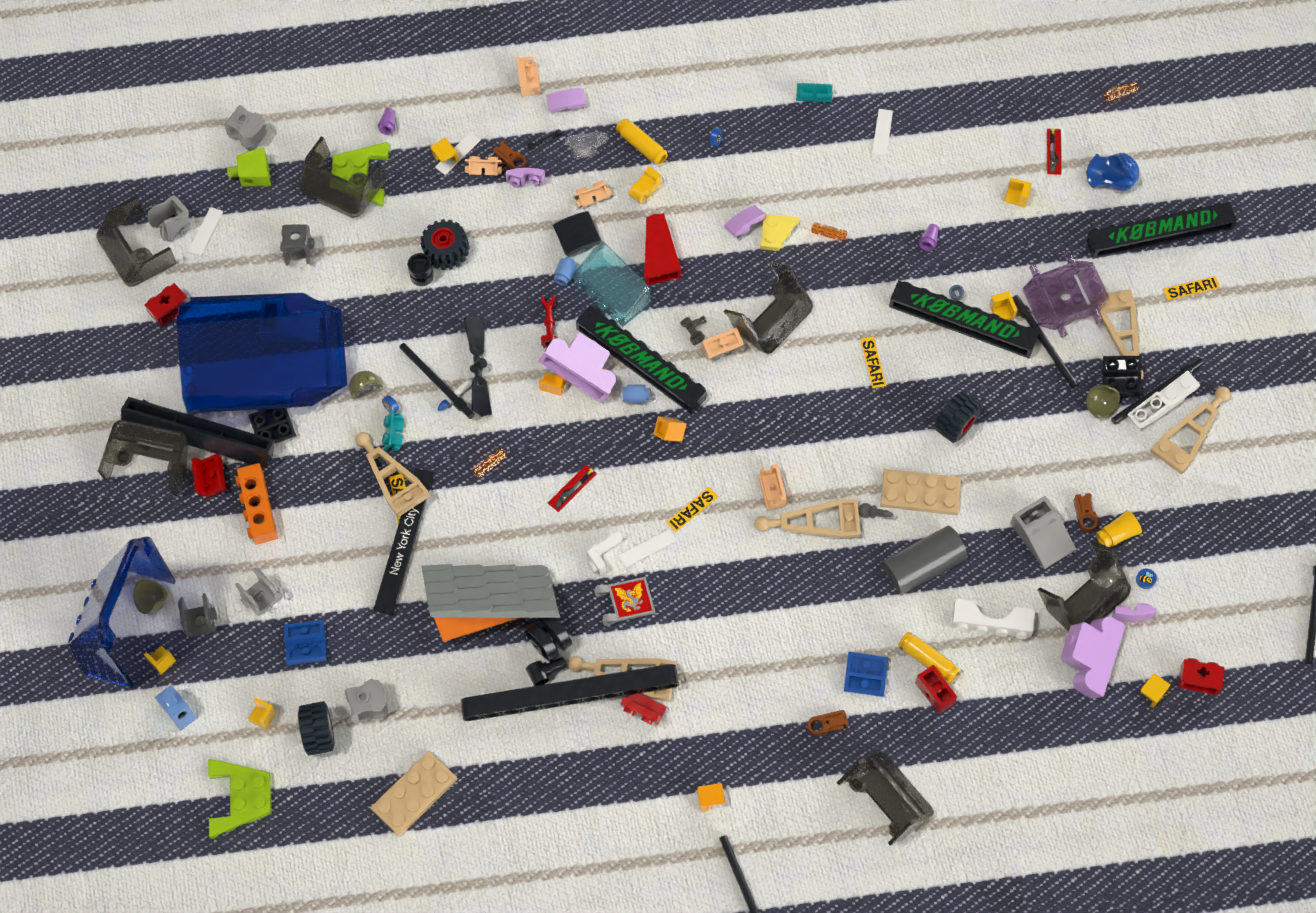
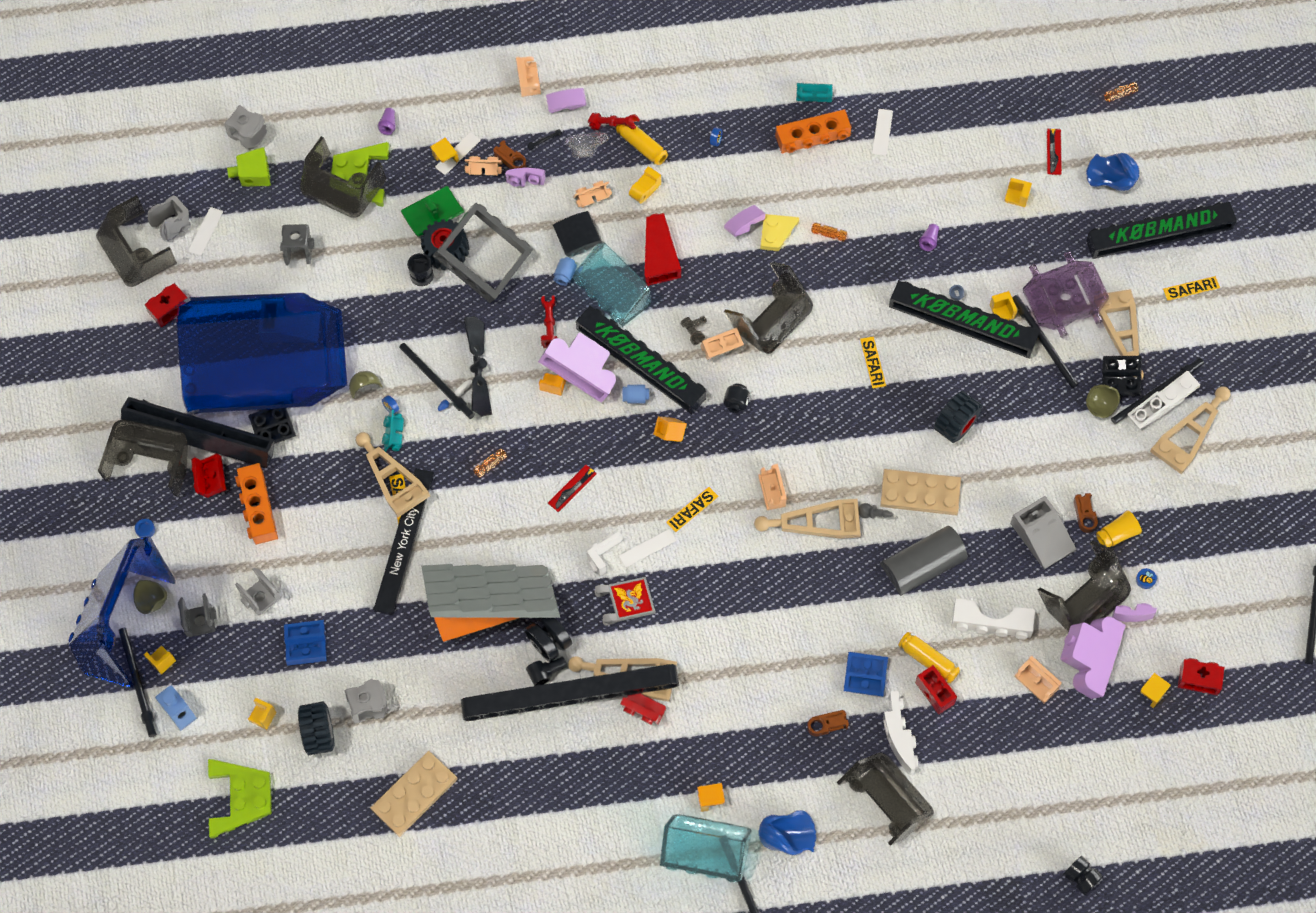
(144, 528): none -> blue tile
(146, 716): none -> black bar
(432, 208): none -> green shield
(464, 272): none -> dark grey window
(596, 120): none -> red piece
(705, 847): none -> clear light blue windscreen
(736, 398): none -> black head
(788, 833): none -> blue piece
(818, 124): none -> orange brick
(900, 740): none -> white slope
(1038, 679): none -> light nougat hinge
(1075, 872): none -> black wheel

